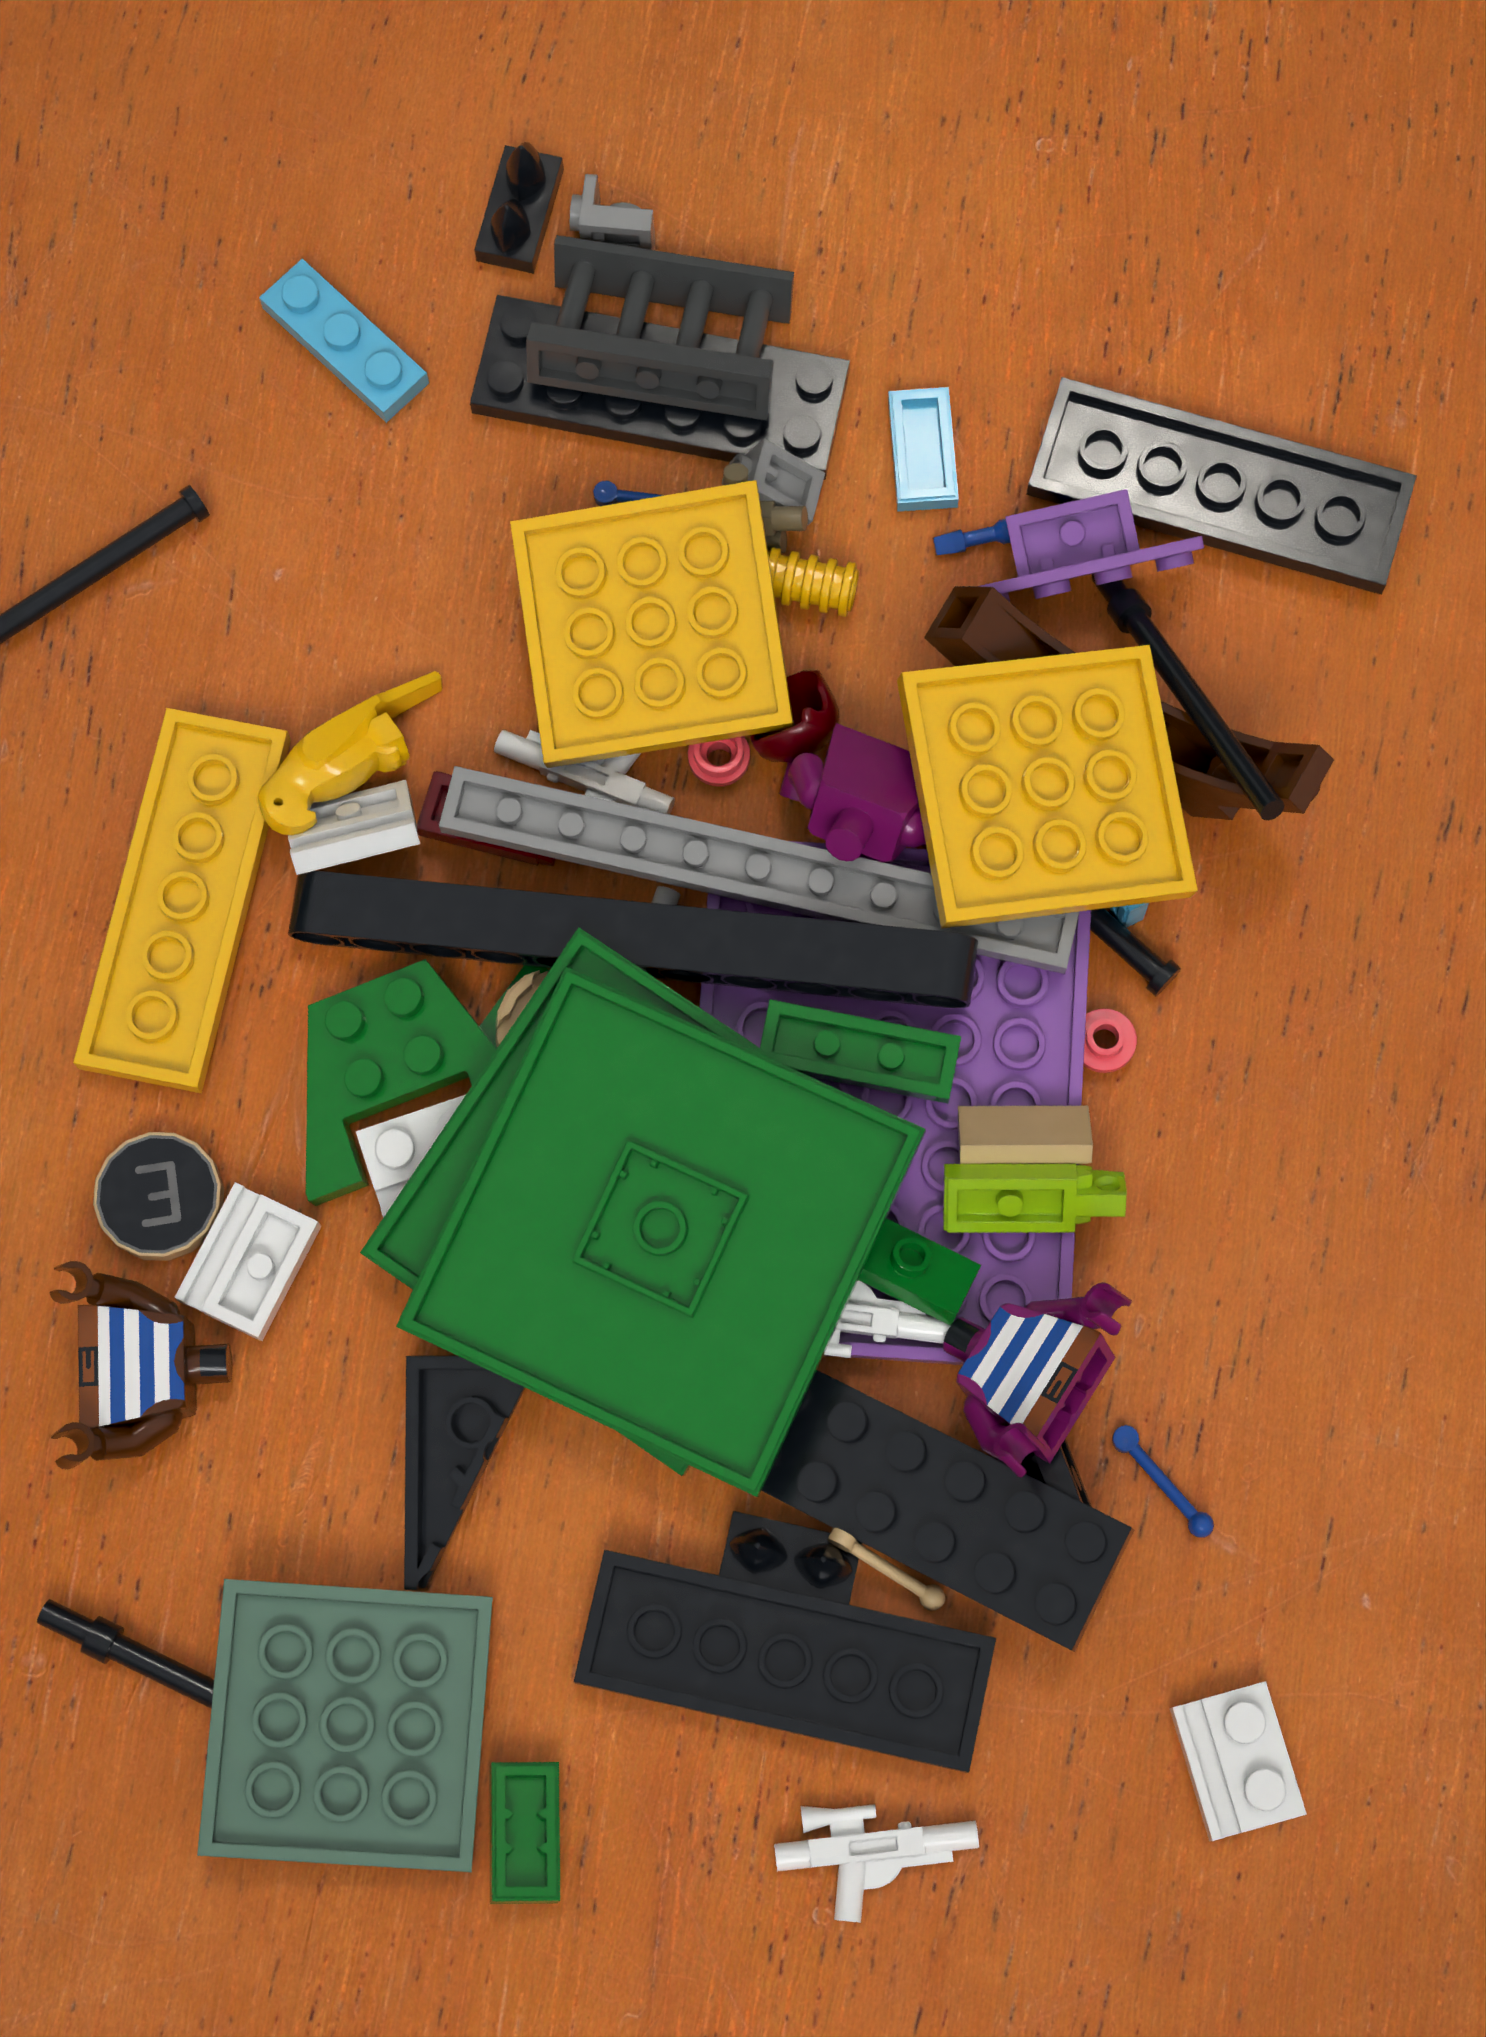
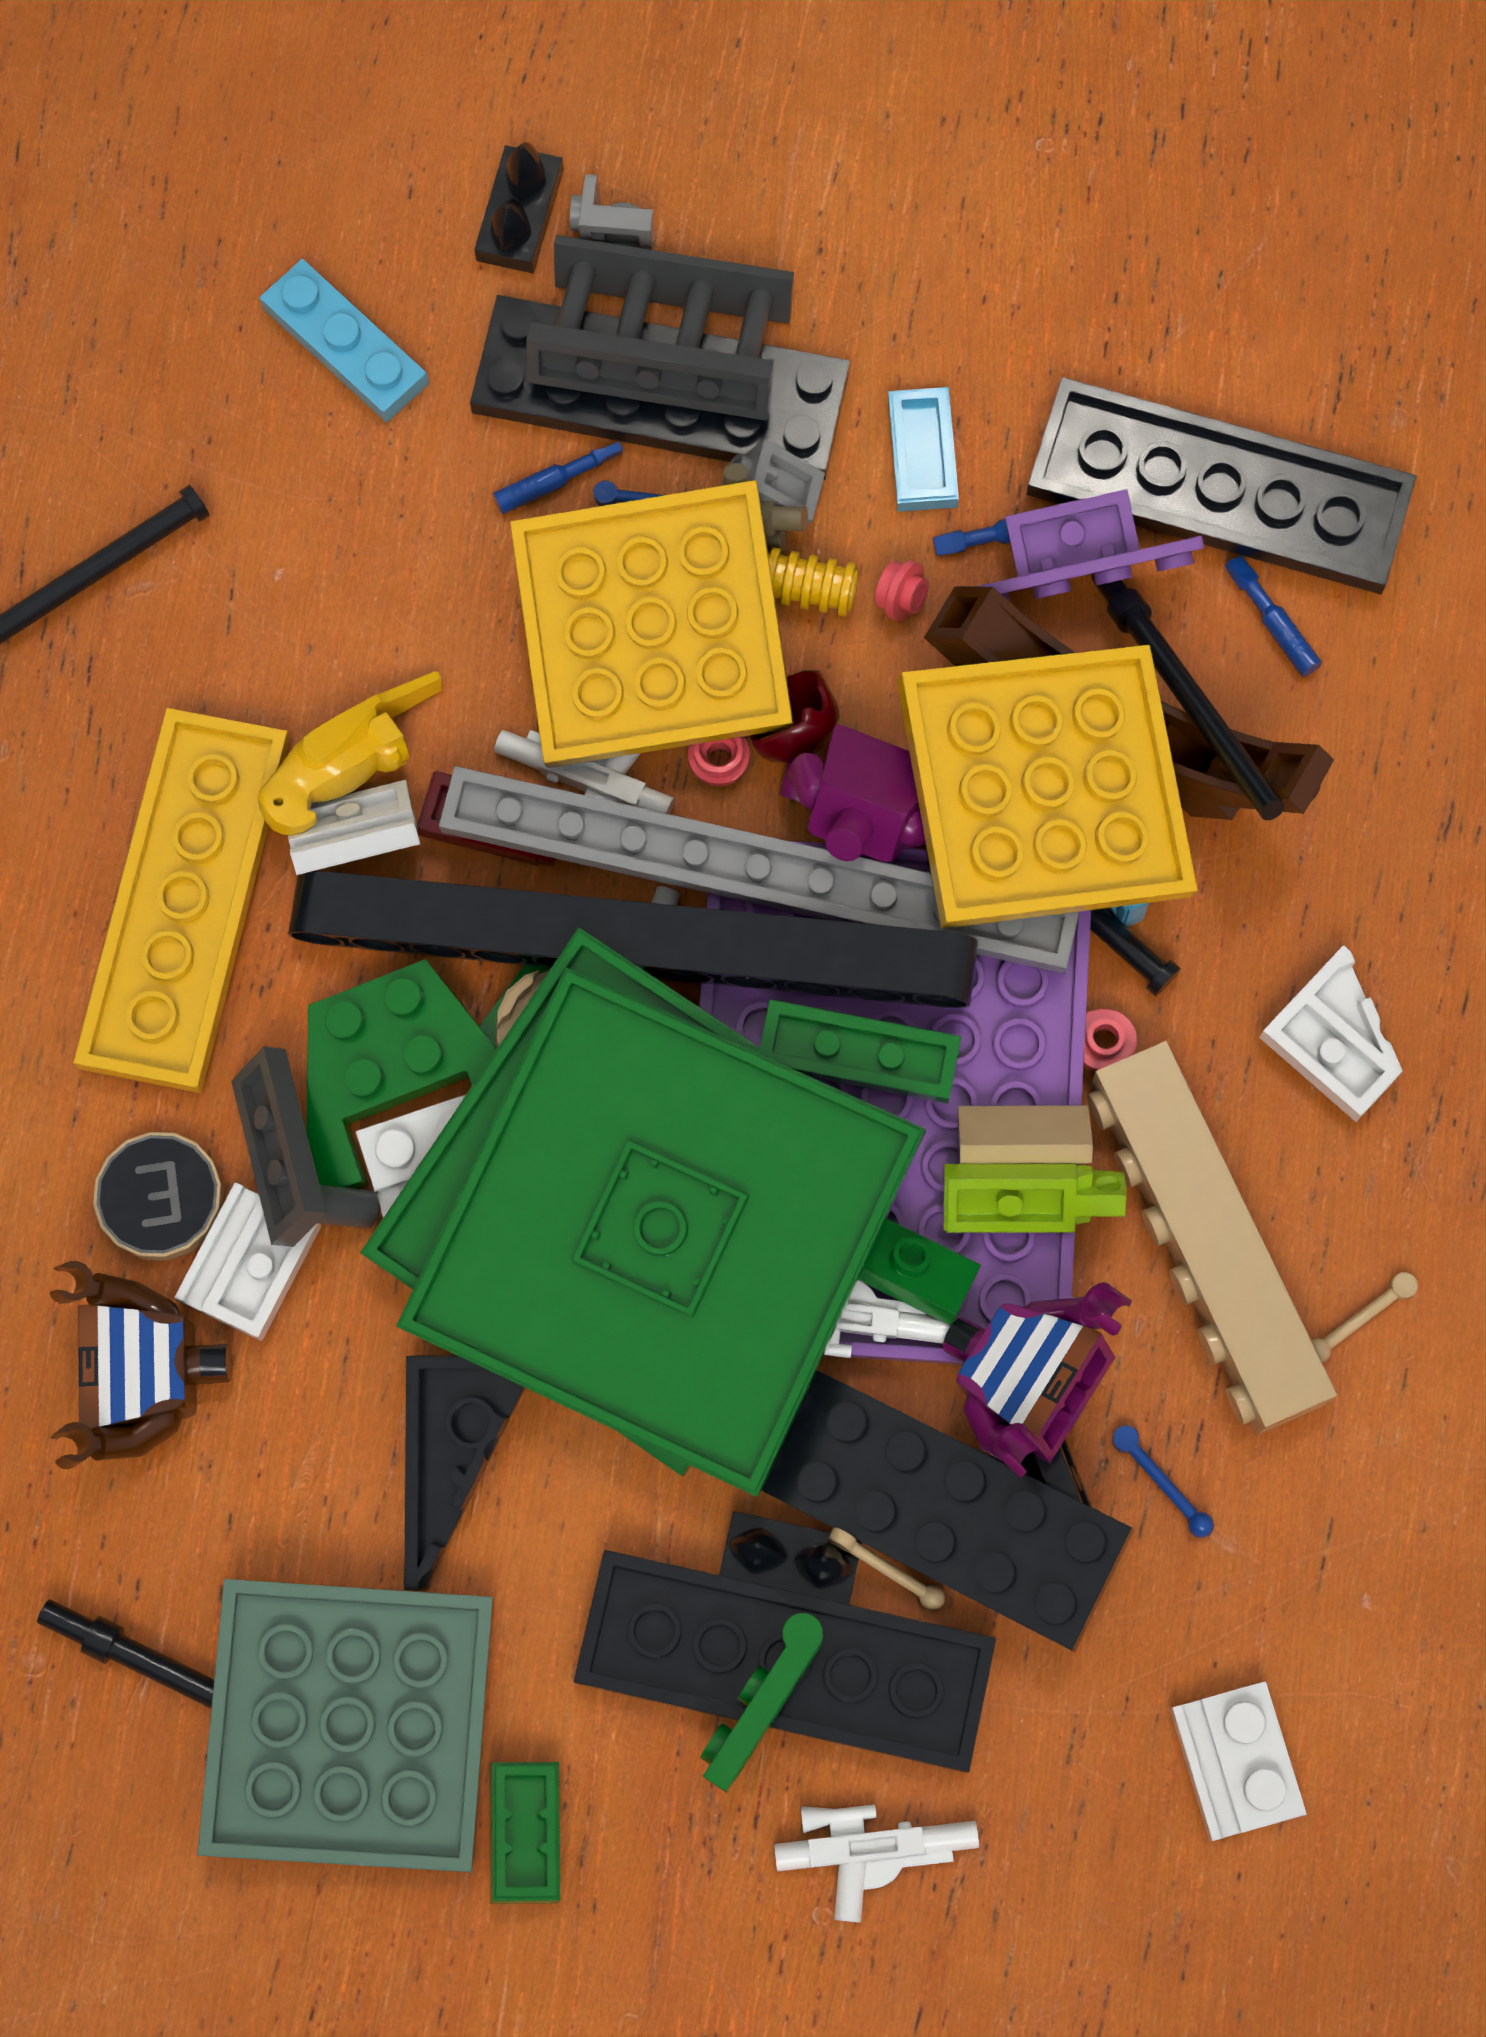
(283, 1156): none -> dark grey piece
(551, 479): none -> blue piece
(764, 1698): none -> green plate
(901, 589): none -> coral plate
(1211, 1240): none -> tan brick
(1275, 618): none -> blue piece
(1336, 1038): none -> white wing
(1401, 1287): none -> tan hinge

